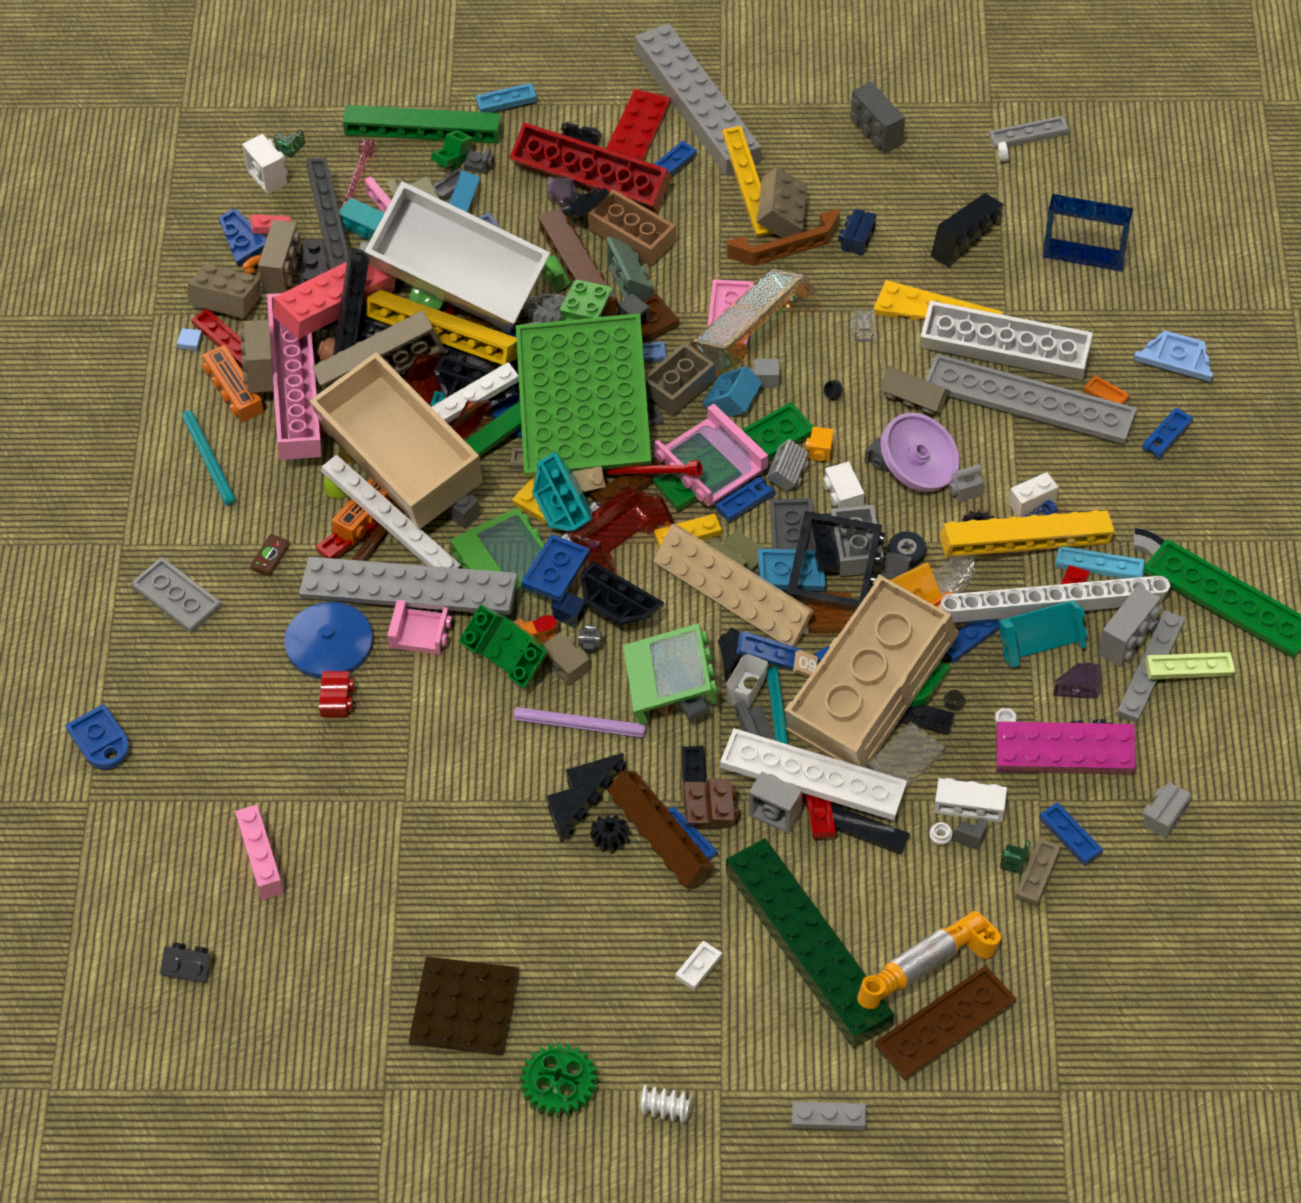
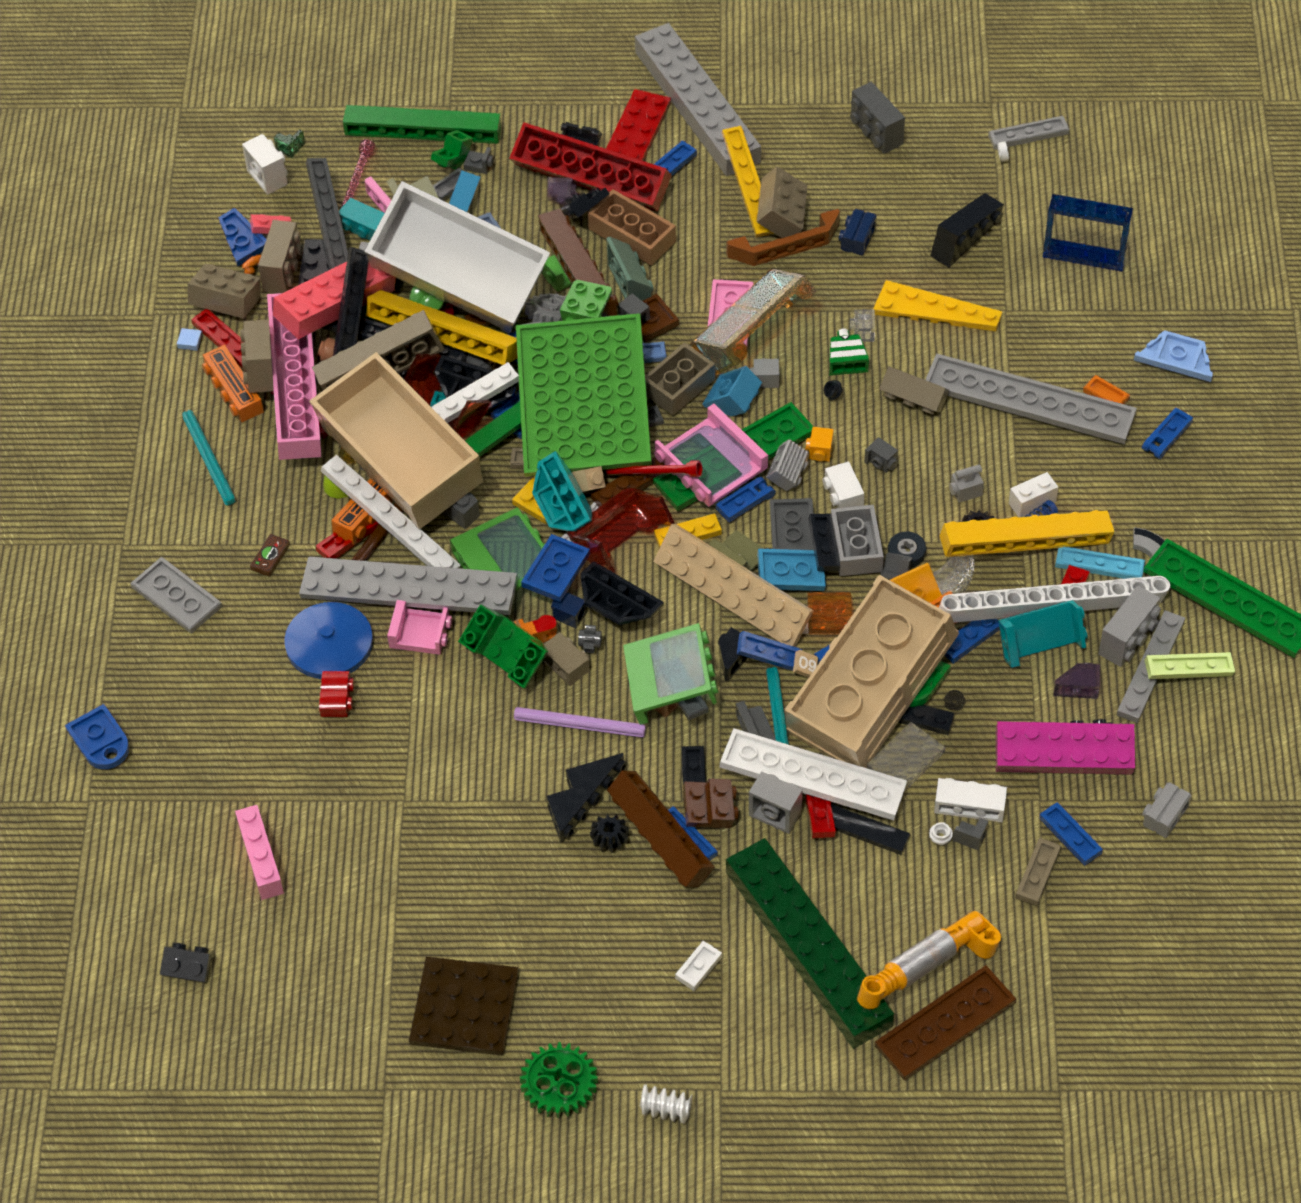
(506, 98): dark azure plate -> none
(747, 667): white piece -> none
(800, 556): black window -> none
(828, 1115): light grey plate -> none
(847, 354): none -> green torso
(919, 452): lavender dish -> none
(1005, 715): white tile -> none
(1006, 340): white brick -> none
(1015, 858): clear green panel -> none

